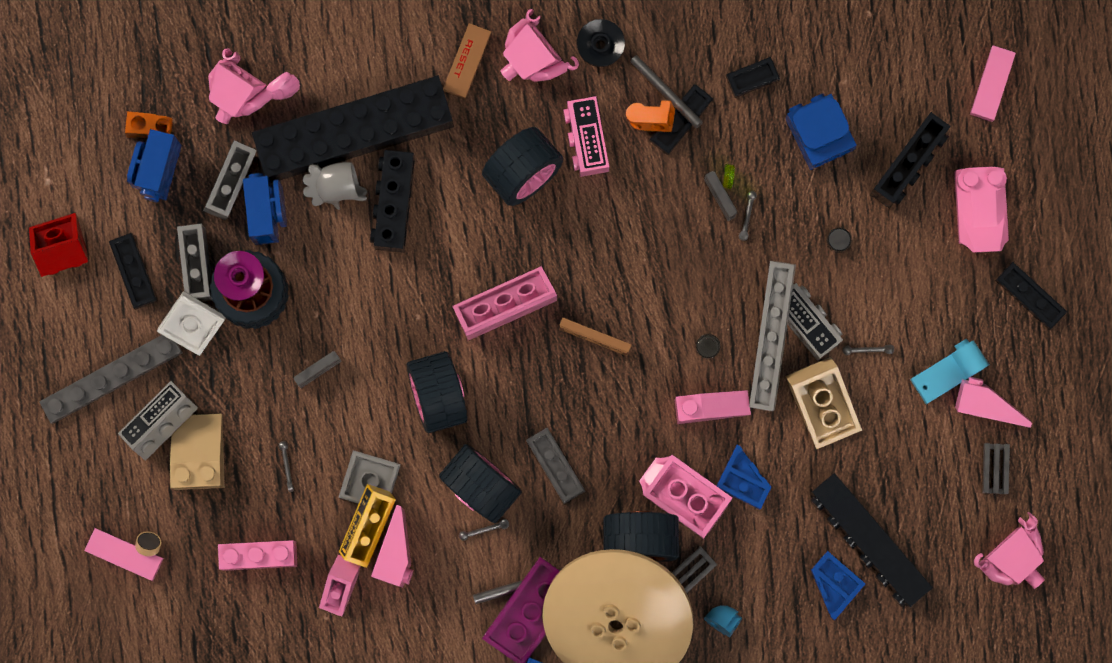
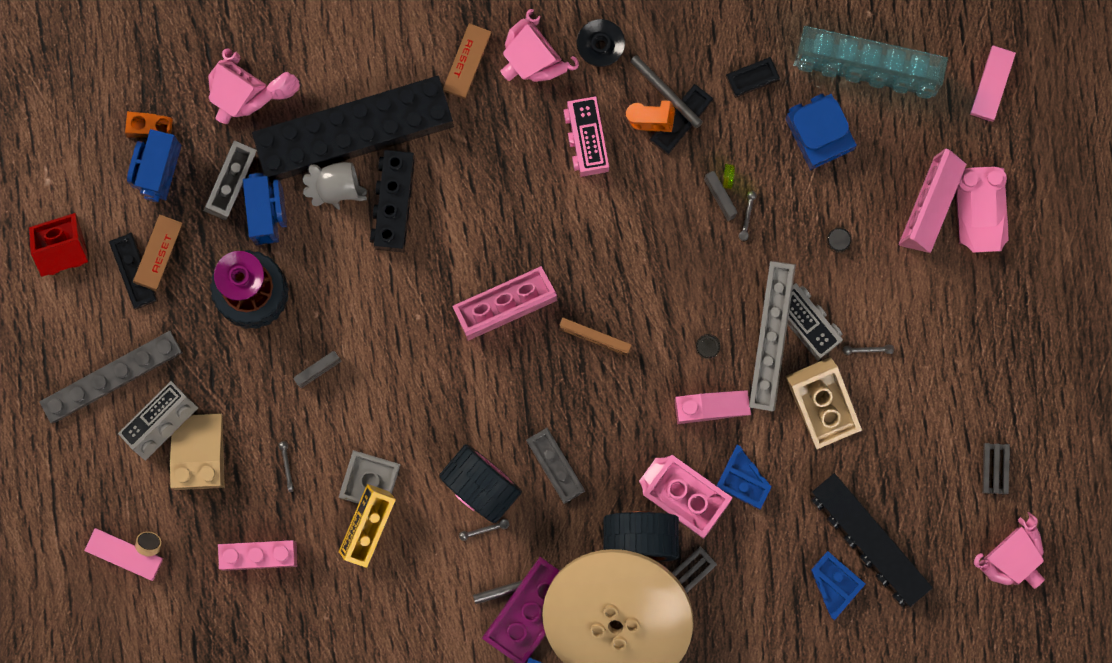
(157, 252): none -> medium nougat tile
(191, 323): white tile -> none
(195, 261): light grey brick -> none
(339, 586): bright pink slope -> none
(394, 557): bright pink slope -> none
(437, 392): black wheel -> none
(522, 166): black wheel -> none
(723, 619): dark azure piece -> none
(870, 62): none -> clear light blue brick
(912, 157): black brick -> none
(933, 202): none -> bright pink slope
(950, 371): medium azure door -> none
(982, 401): bright pink slope -> none
(1031, 296): black tile -> none

